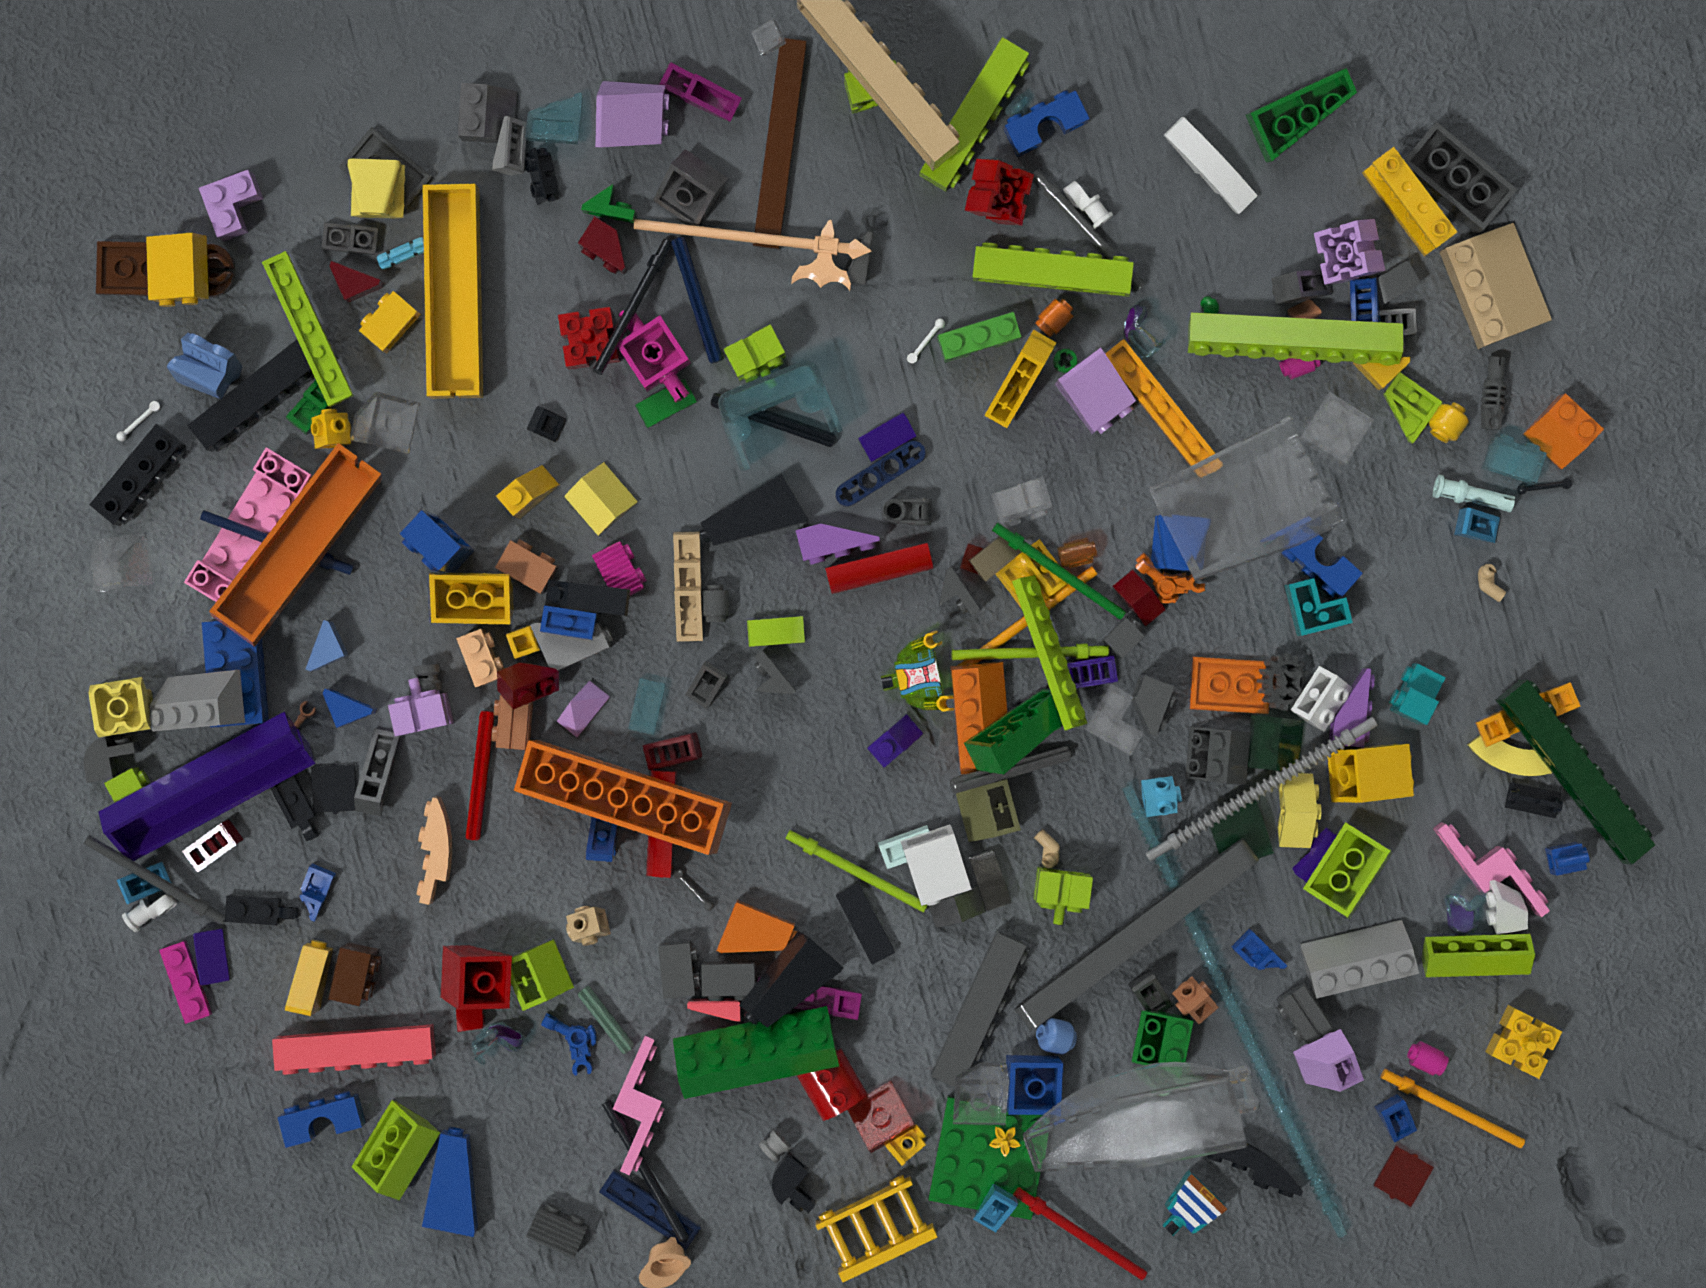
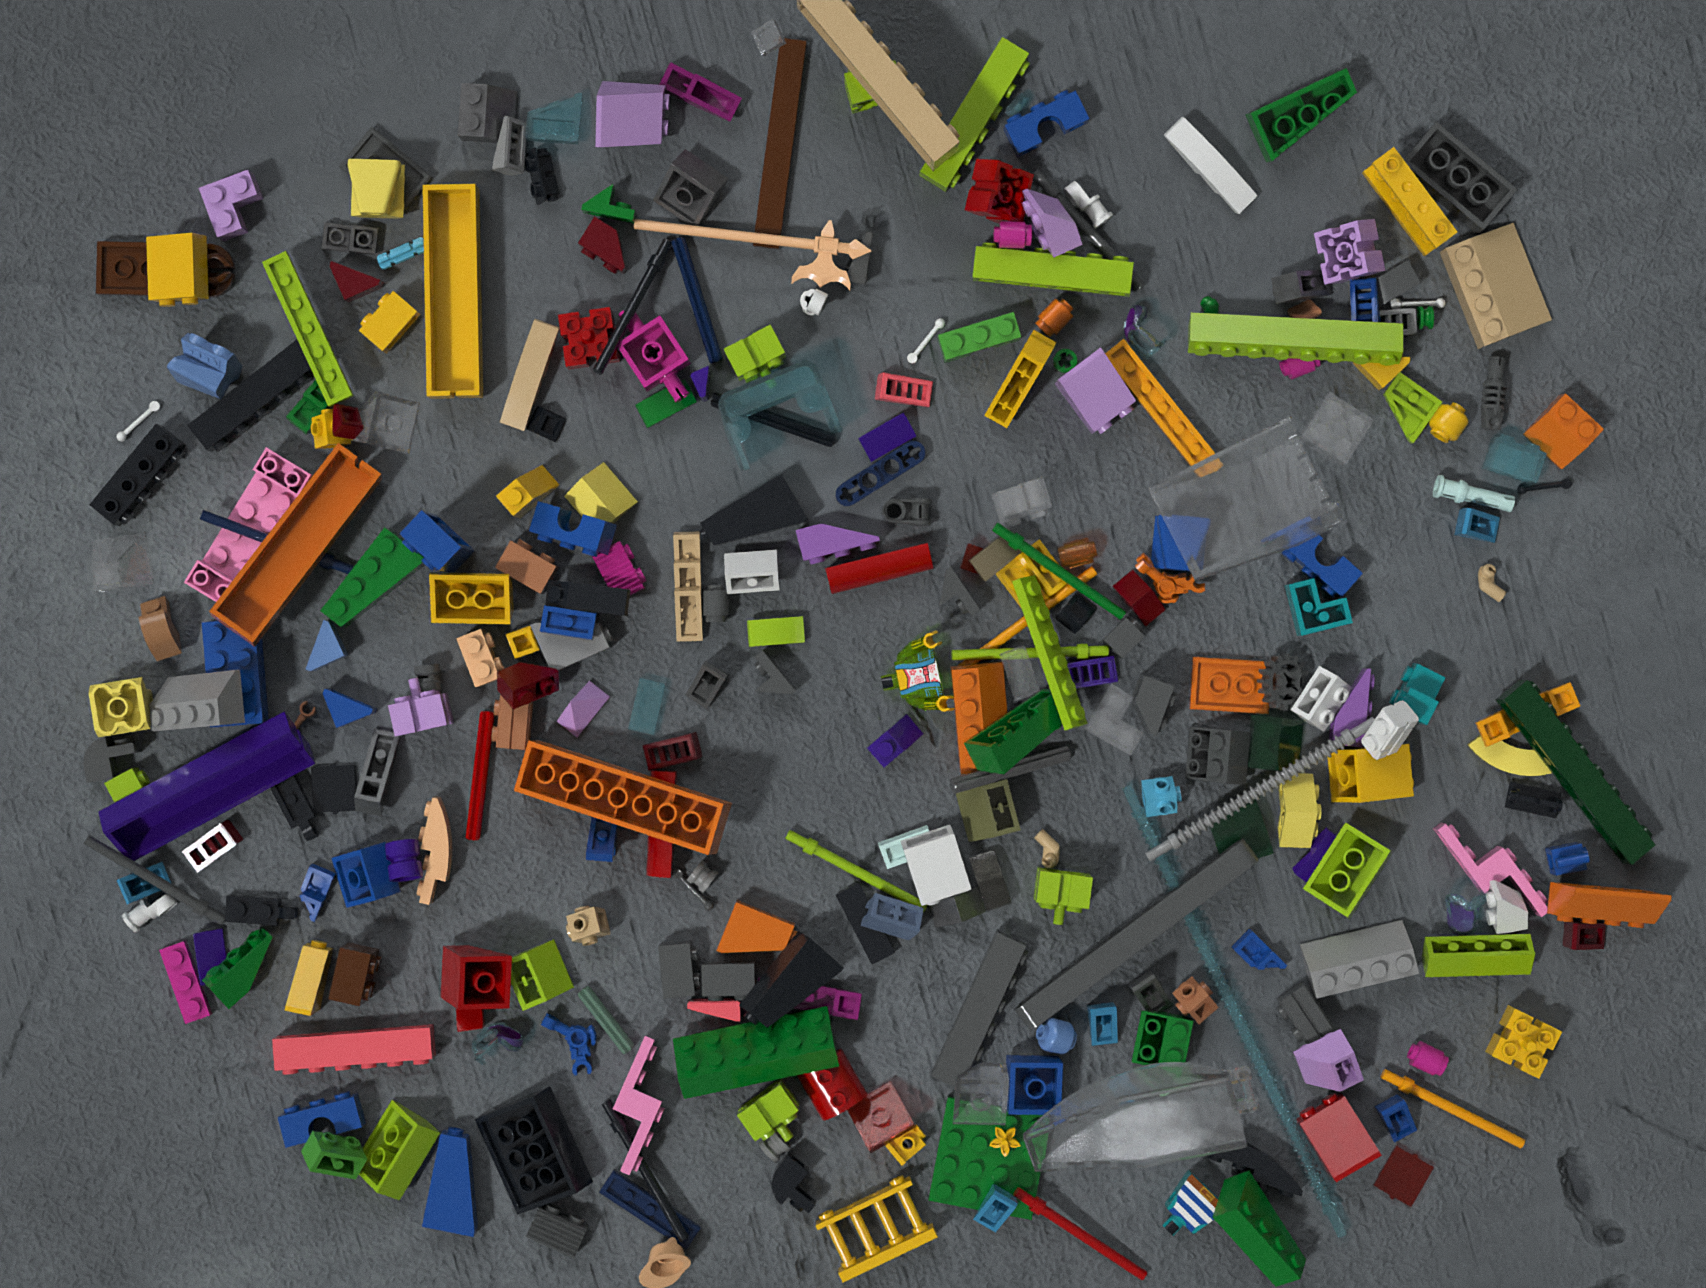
(158, 629): none -> medium nougat brick
(237, 972): none -> green slope
(334, 1155): none -> bright green brick
(346, 421): none -> dark red slope
(364, 875): none -> blue slope
(372, 578): none -> green wedge
(404, 860): none -> dark purple wheel
(529, 374): none -> tan slope
(534, 1151): none -> black slope
(553, 523): none -> blue arch
(701, 380): none -> dark purple slope
(702, 876): none -> light grey wheel
(751, 571): none -> white brick
(770, 1111): none -> lime brick
(816, 303): none -> white connector
(881, 386): none -> coral slope
(893, 917): none -> sand blue hinge
(1012, 234): none -> dark pink brick
(1019, 673): none -> clear slope
(1051, 223): none -> lavender slope
(1075, 613): none -> black slope
(1103, 1023): none -> dark azure slope
(1258, 1230): none -> green wedge
(1337, 1136): none -> slope
(1389, 730): none -> white brick
(1397, 303): none -> white hinge
(1425, 317): none -> green bush
(1584, 935): none -> dark red slope
(1605, 904): none -> orange slope

